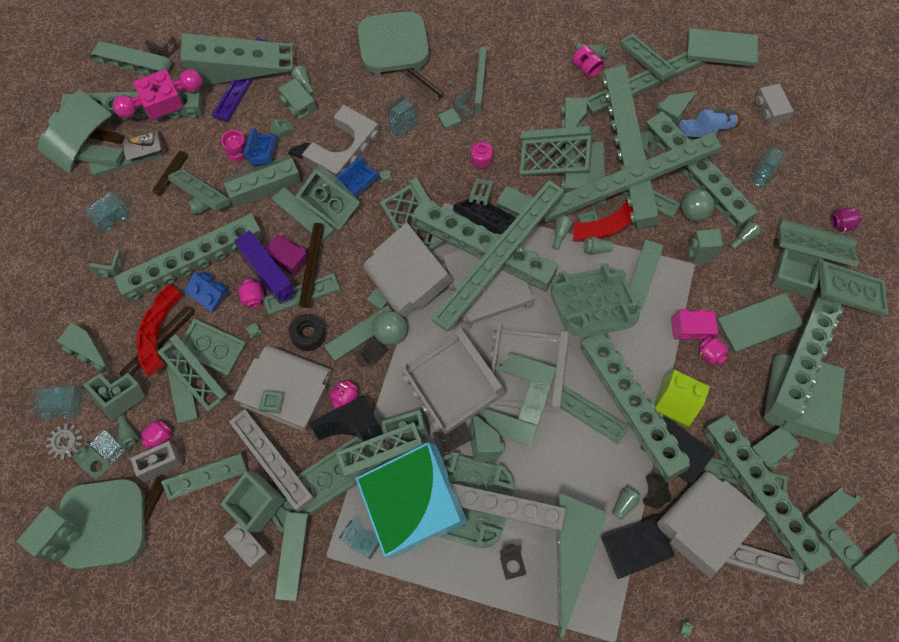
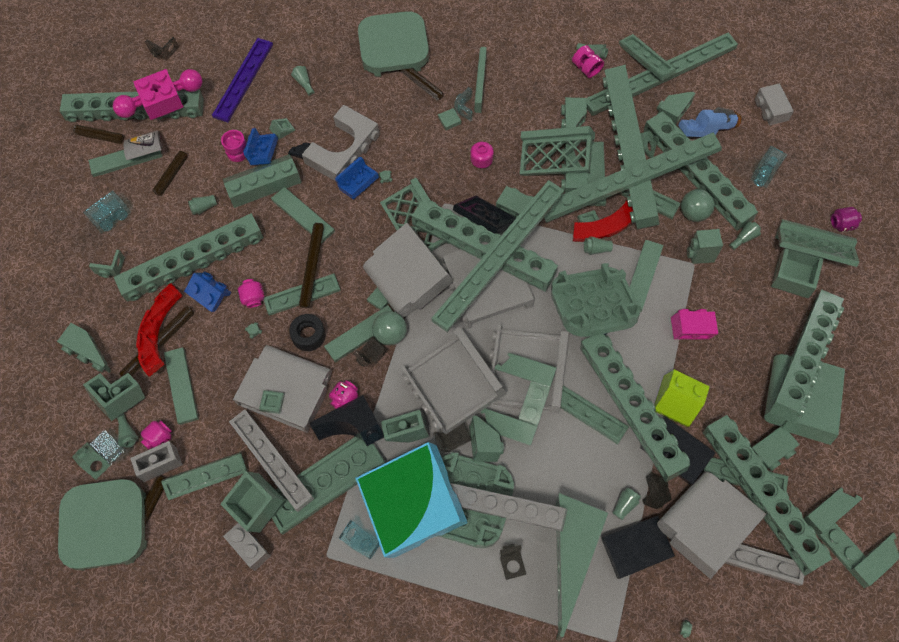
(49, 535): sand green piece -> none
(55, 441): light grey gear -> none
(57, 402): clear light blue brick -> none
(71, 129): sand green panel -> none
(100, 154): sand green tile -> none
(129, 58): sand green beam -> none
(199, 189): sand green tile -> none
(199, 370): sand green fence -> none
(213, 347): sand green tile -> none
(232, 58): sand green piece -> none
(264, 267): dark purple slope -> none
(287, 254): magenta brick -> none
(291, 556): sand green tile -> none
(297, 99): sand green brick -> none
(328, 197): sand green slope -> none
(382, 457): sand green fence -> none
(401, 117): clear light blue brick -> none
(480, 197): sand green tile -> none
(562, 227): sand green cone -> none
(713, 351): dark pink head -> none
(722, 47): sand green tile -> none
(760, 322): sand green tile -> none
(853, 289): sand green tile -> none

